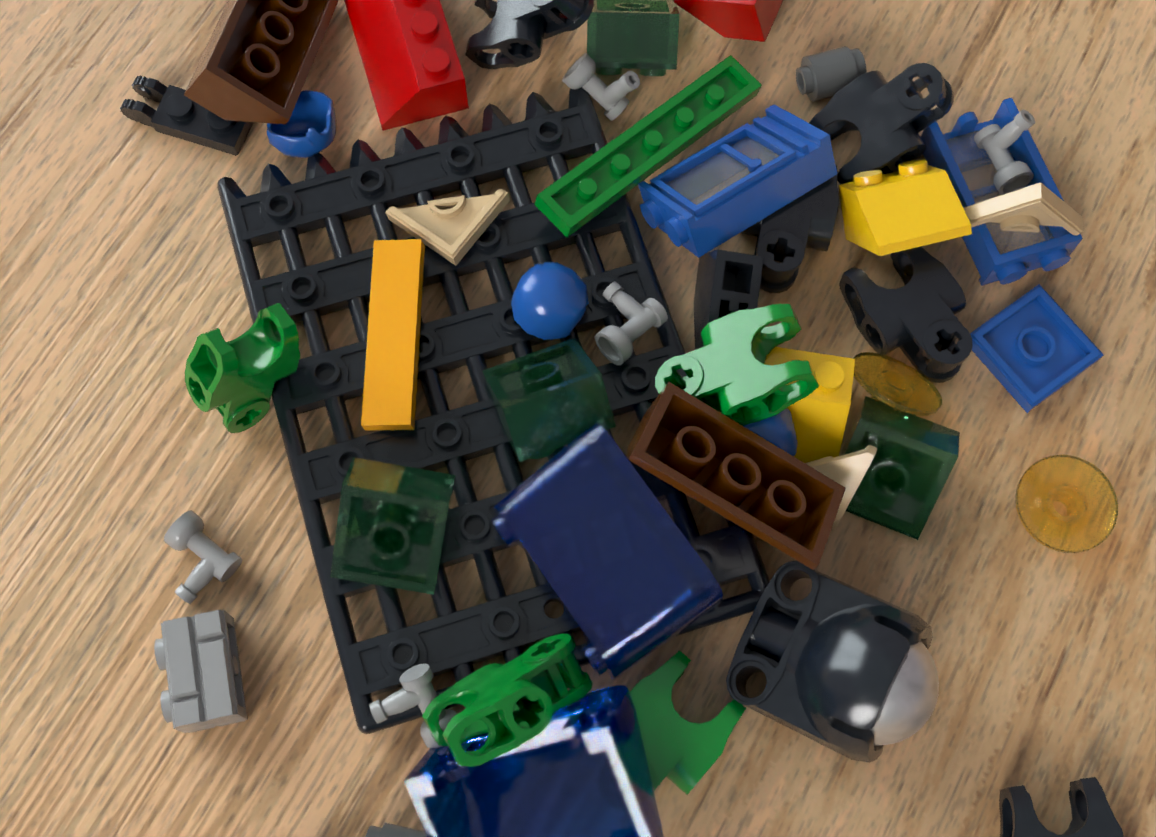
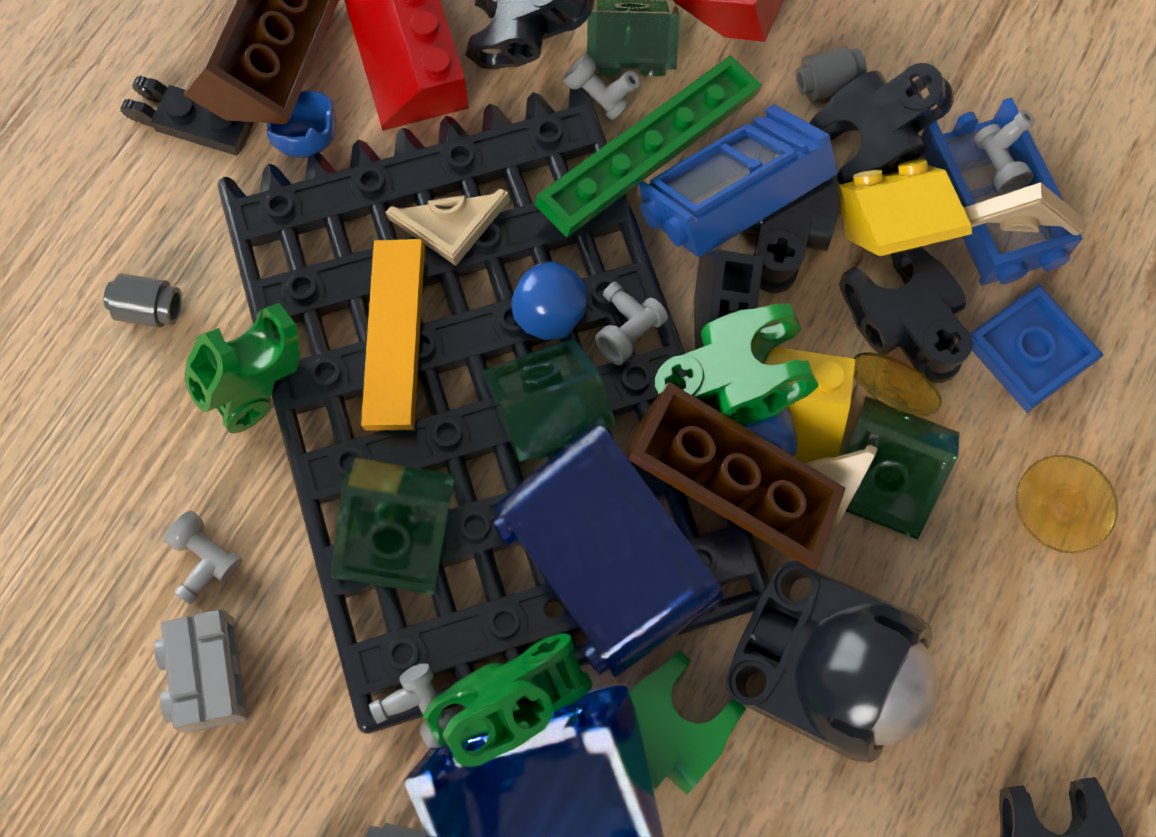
(142, 300): none -> dark grey brick

